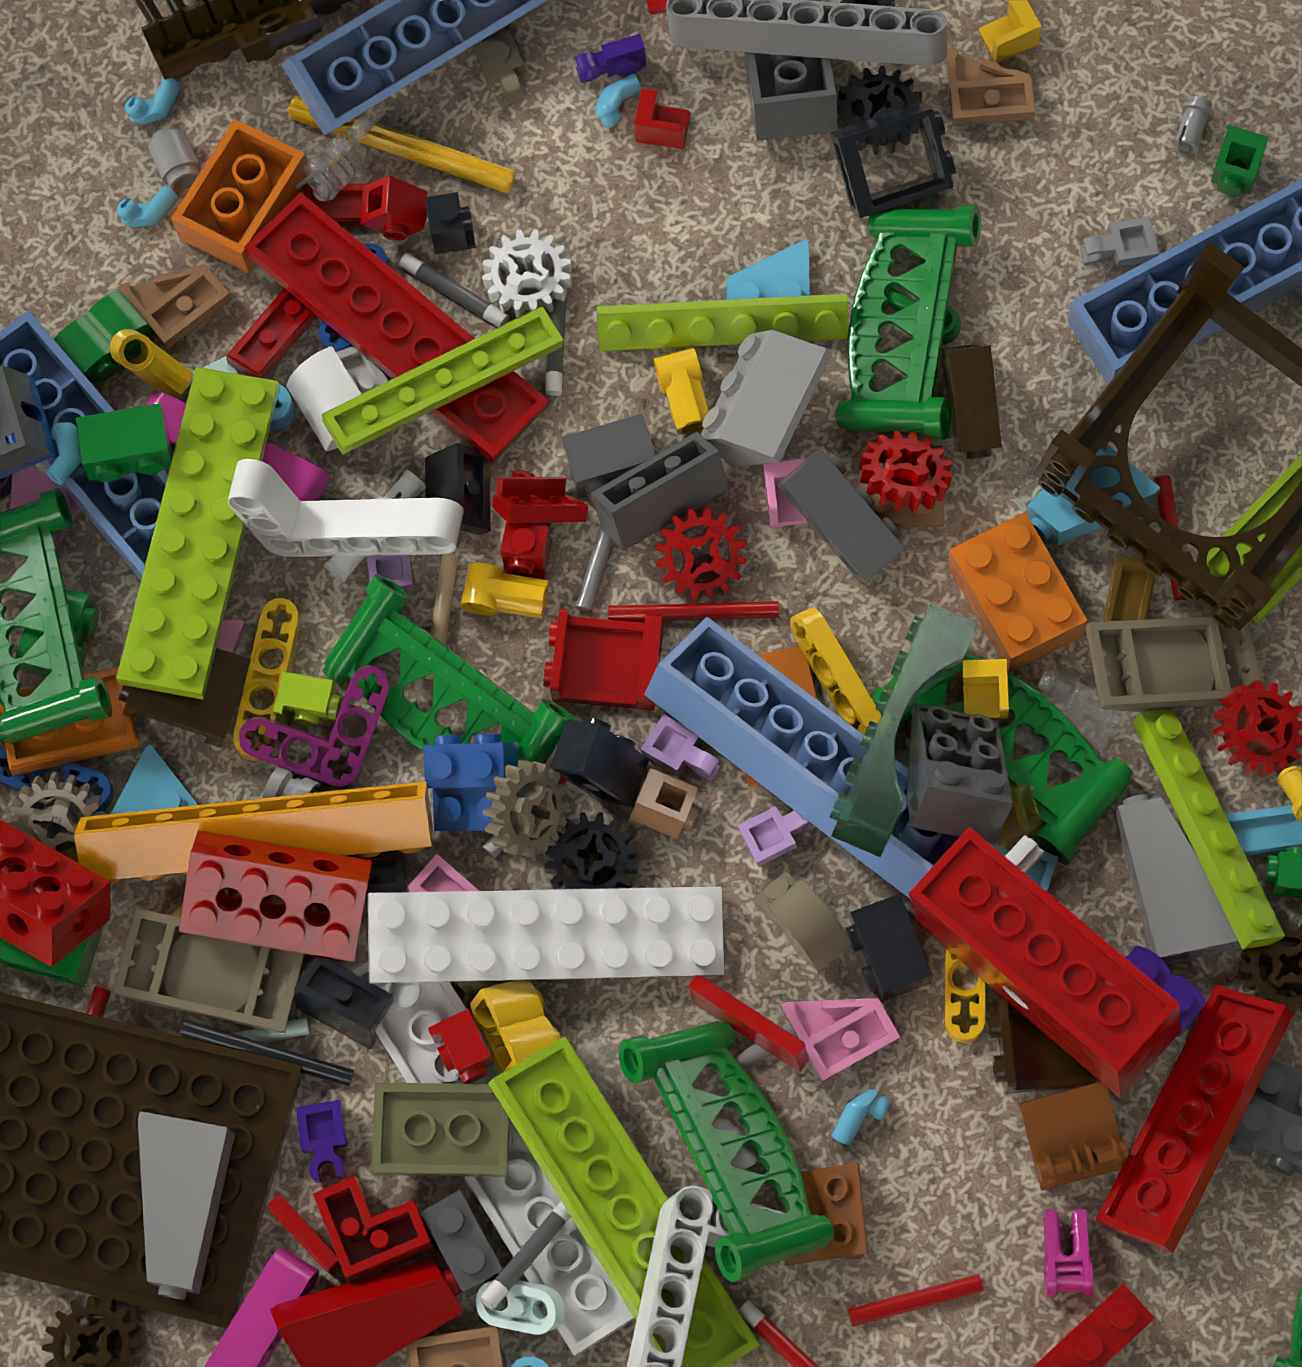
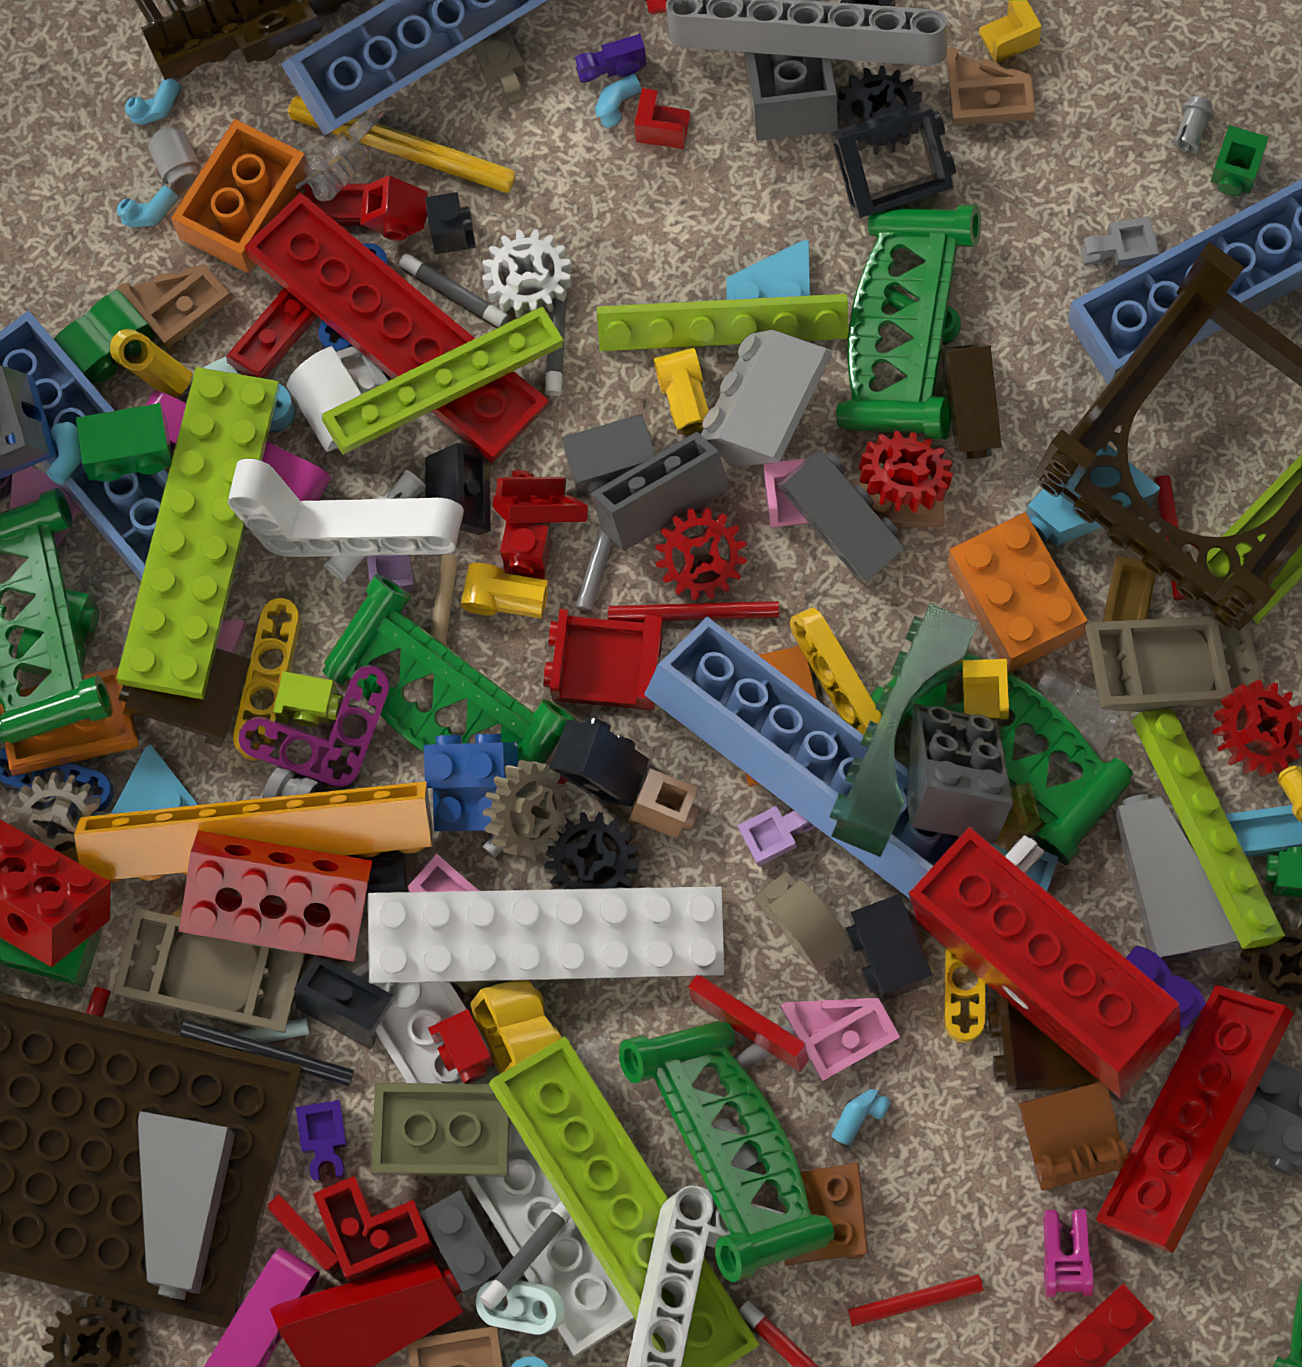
(676, 746): lavender plate -> none

